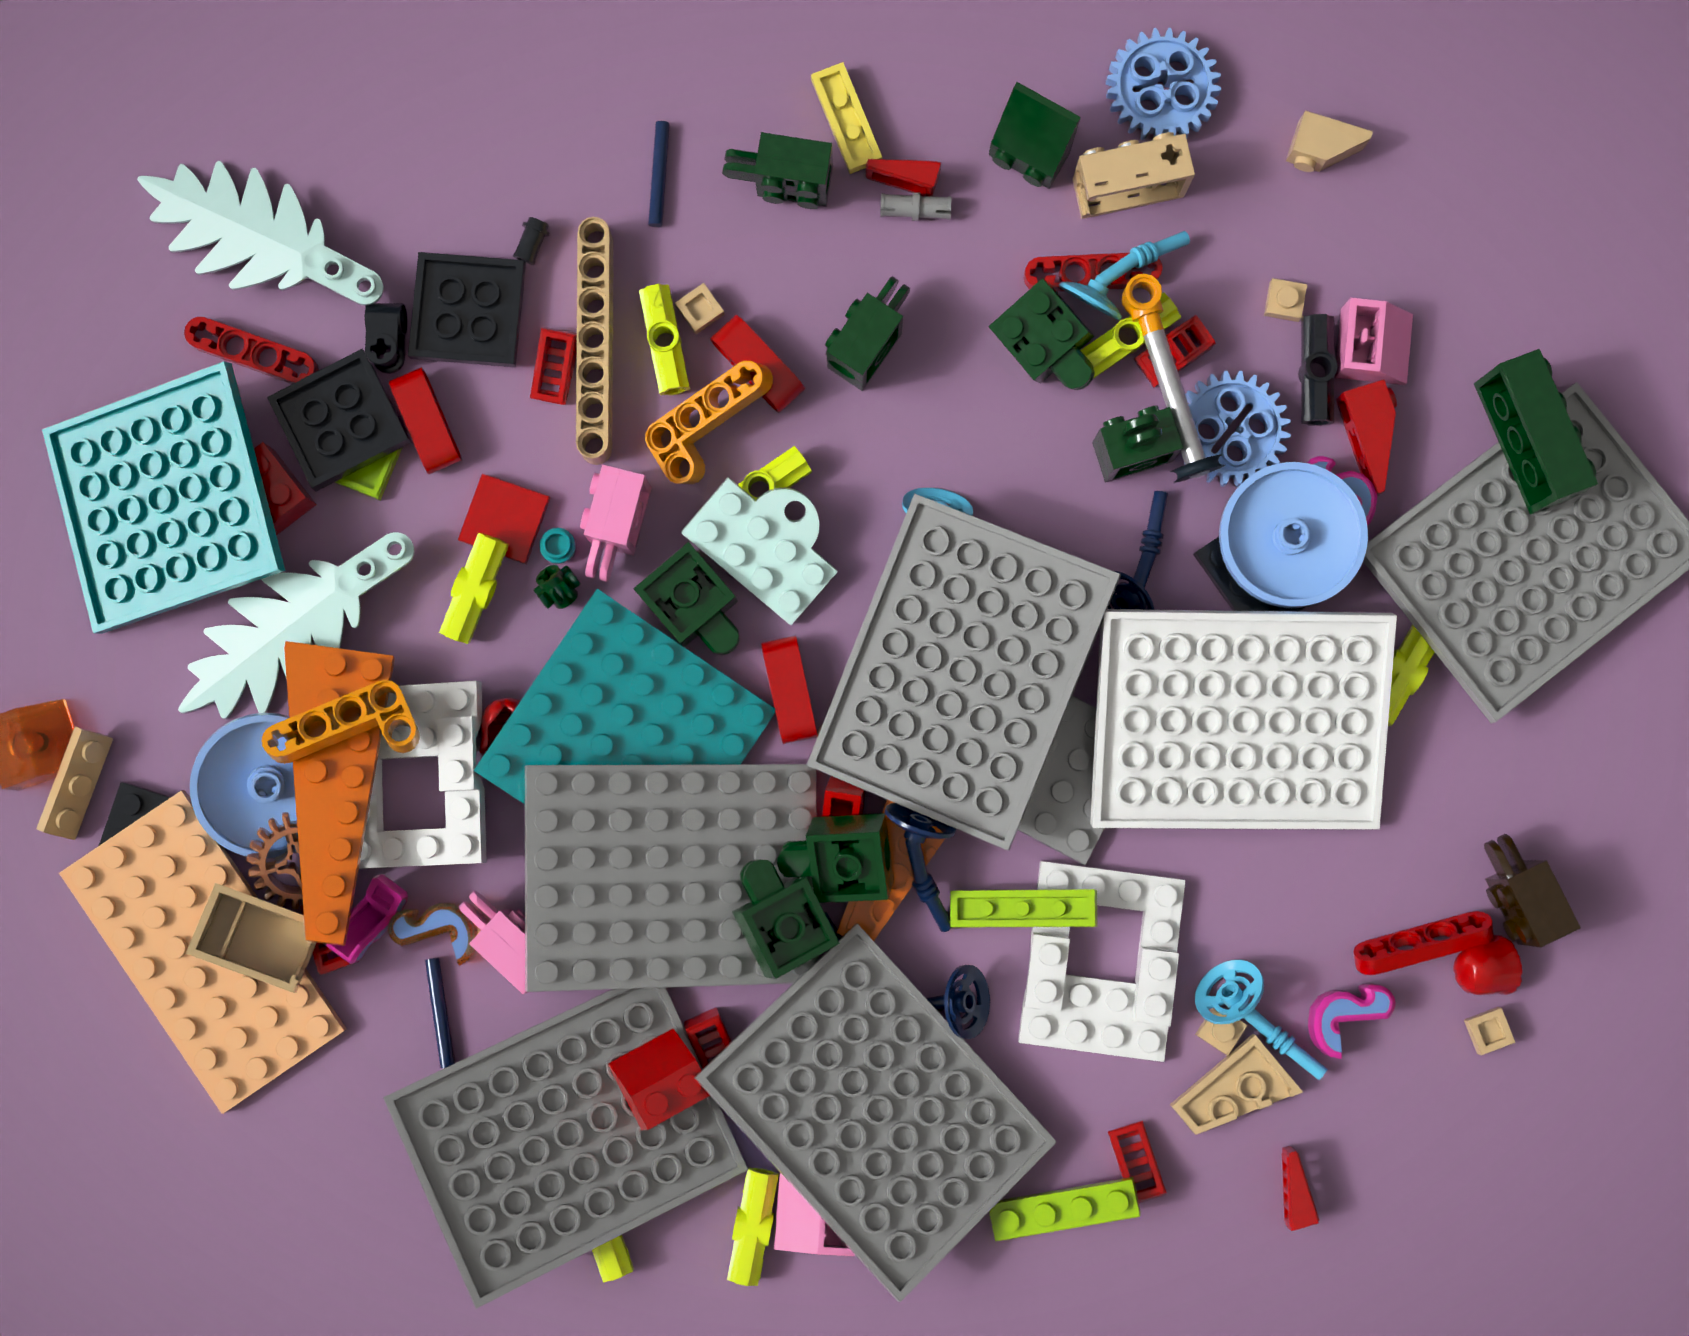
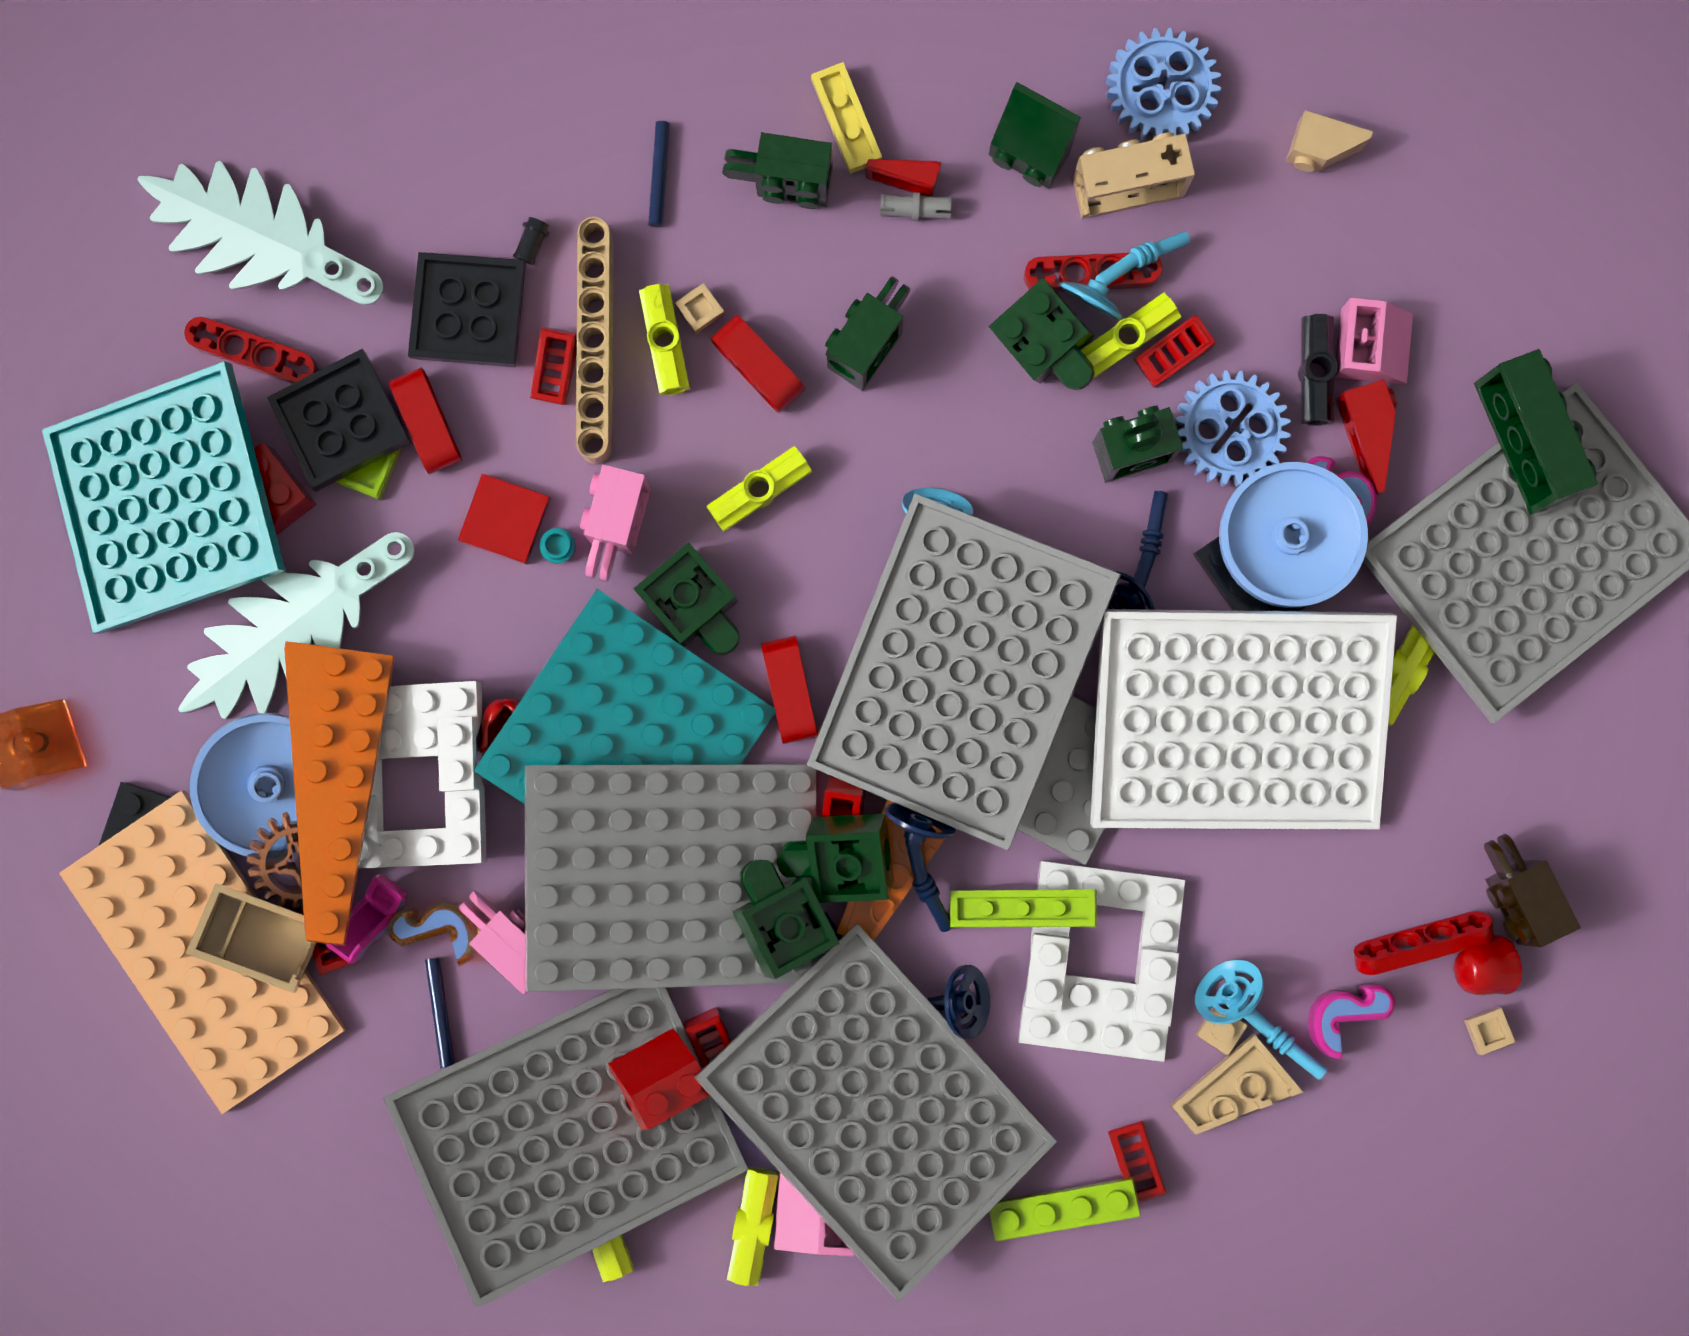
(74, 783): tan plate -> none
(338, 729): light orange beam -> none
(385, 330): black piece -> none
(474, 588): neon yellow piece -> none
(557, 586): dark green gear -> none
(711, 416): light orange beam -> none
(763, 545): light aqua plate -> none
(1167, 375): piece -> none
(1285, 300): tan plate -> none
(1297, 1197): red slope -> none

